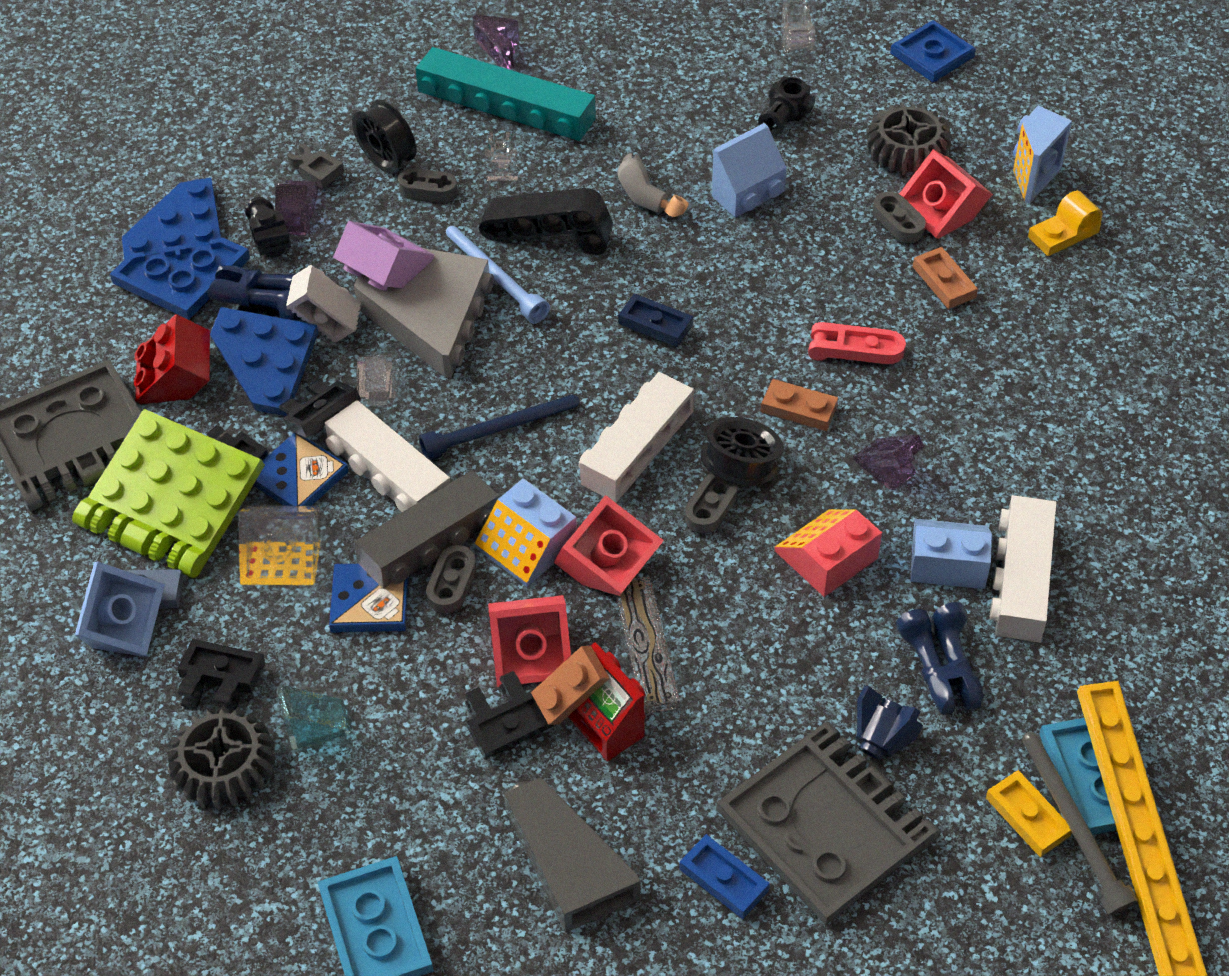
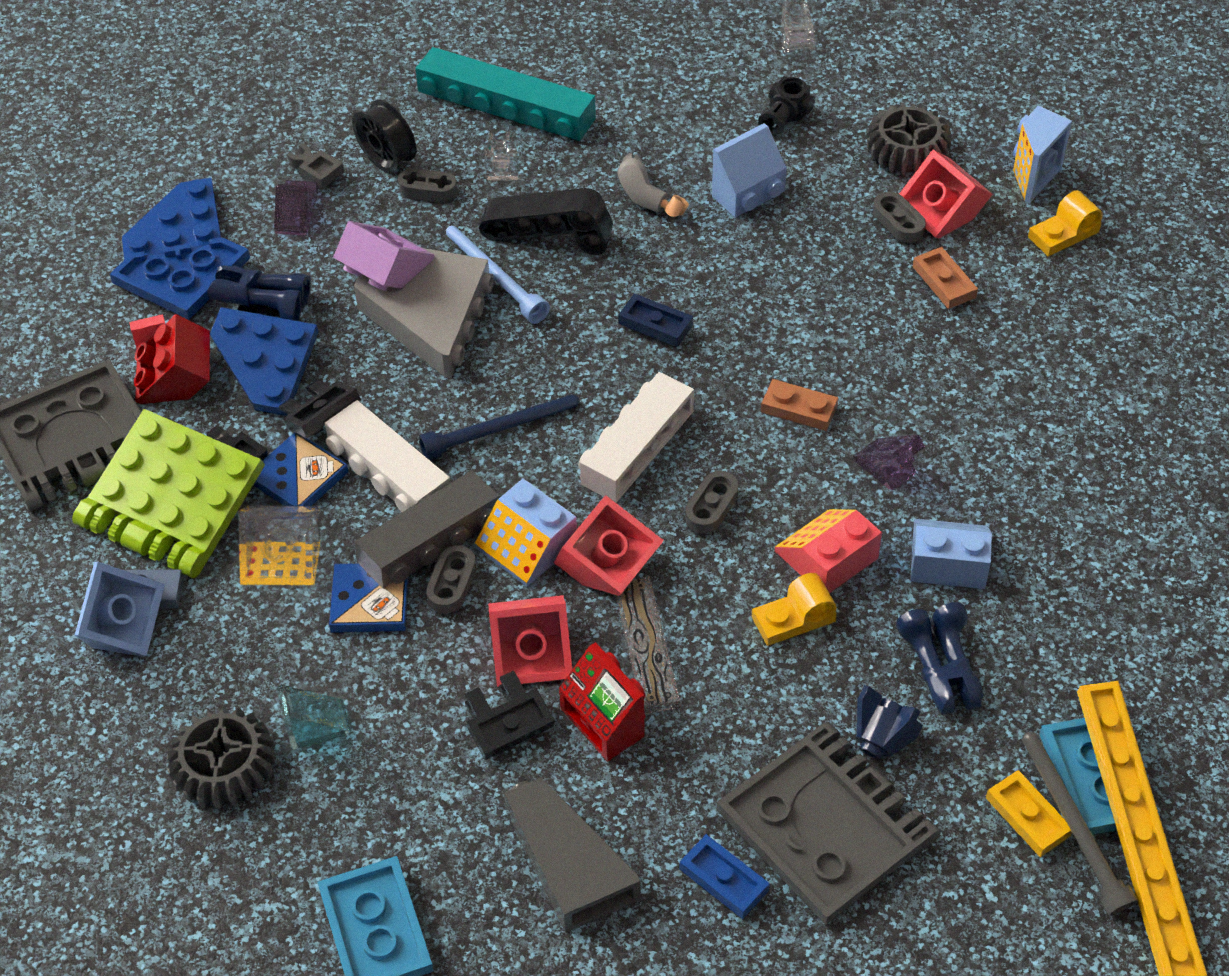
(145, 328): none -> coral tile
(220, 666): black plate -> none
(267, 227): black connector -> none
(323, 303): white brick -> none
(378, 377): clear slope -> none
(497, 38): clear purple slope -> none
(570, 685): nougat plate -> none
(741, 451): black wheel -> none
(803, 610): none -> yellow plate
(856, 343): coral plate -> none
(933, 51): blue tile -> none
(1025, 568): white brick -> none

